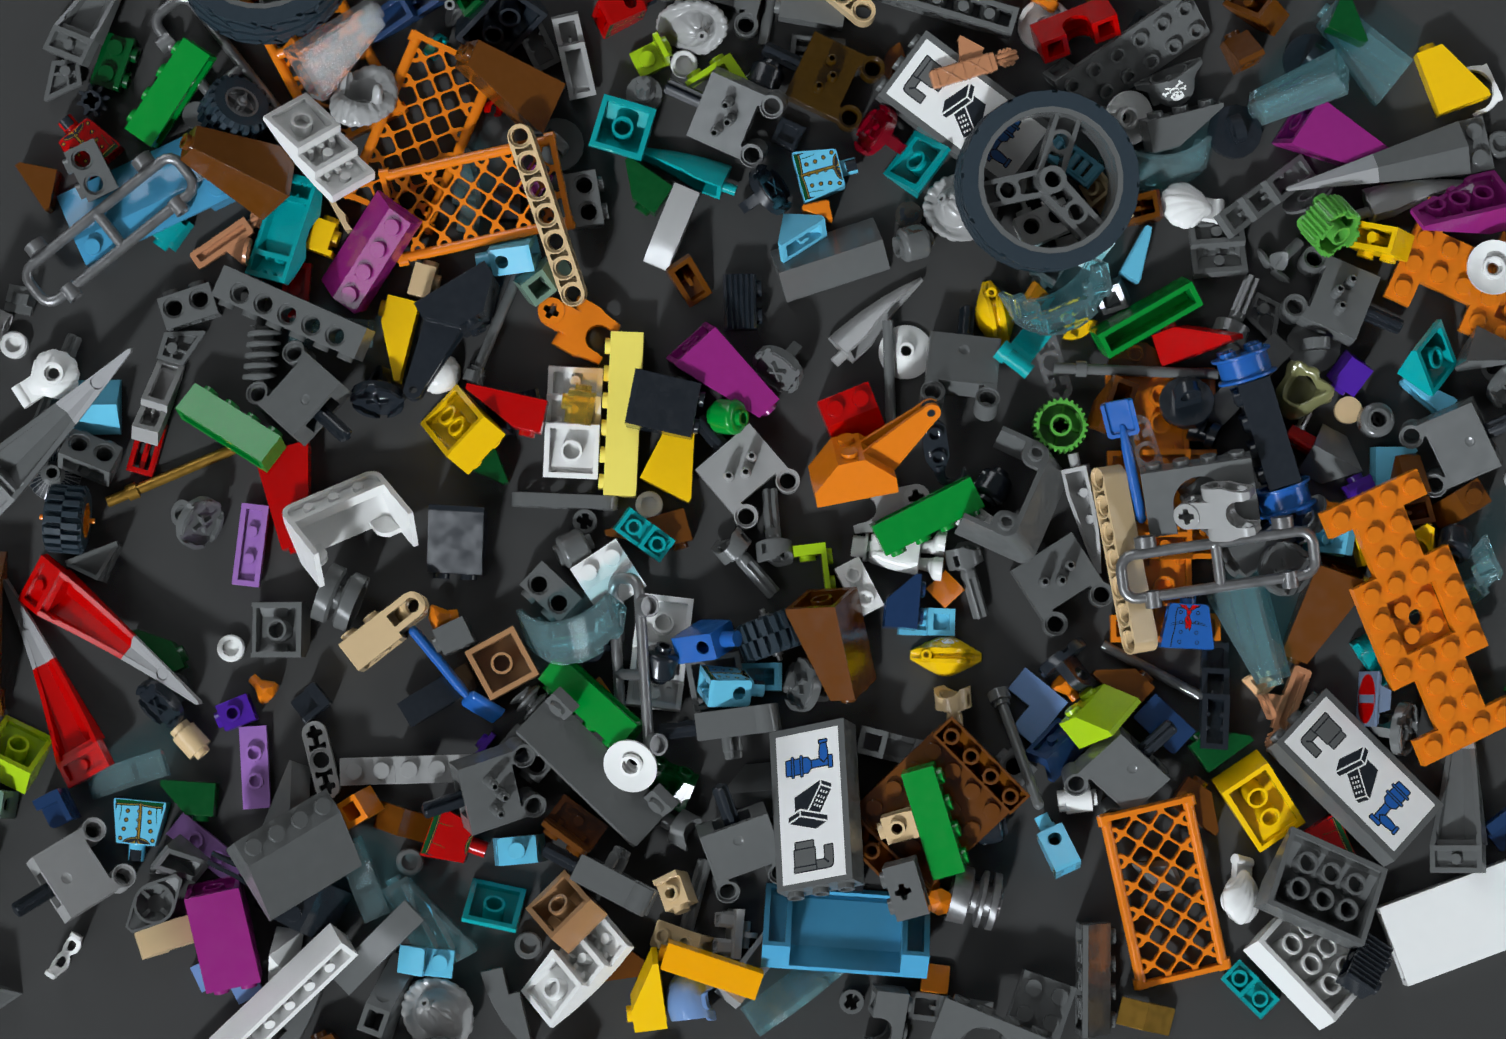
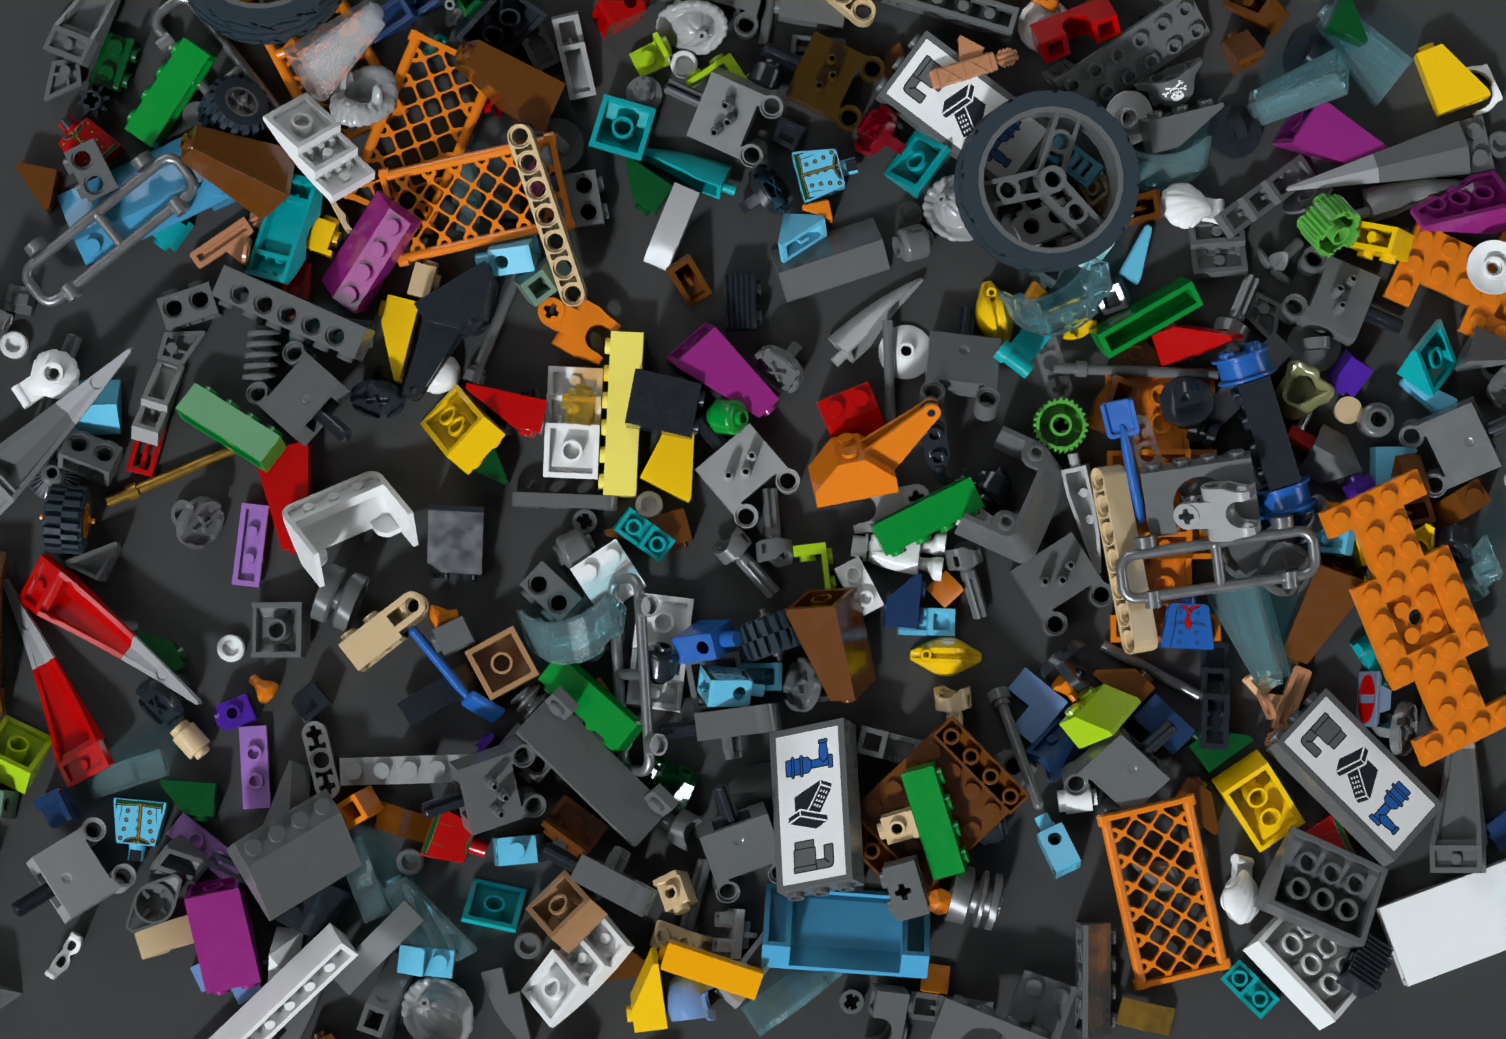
(623, 773): white dish -> none

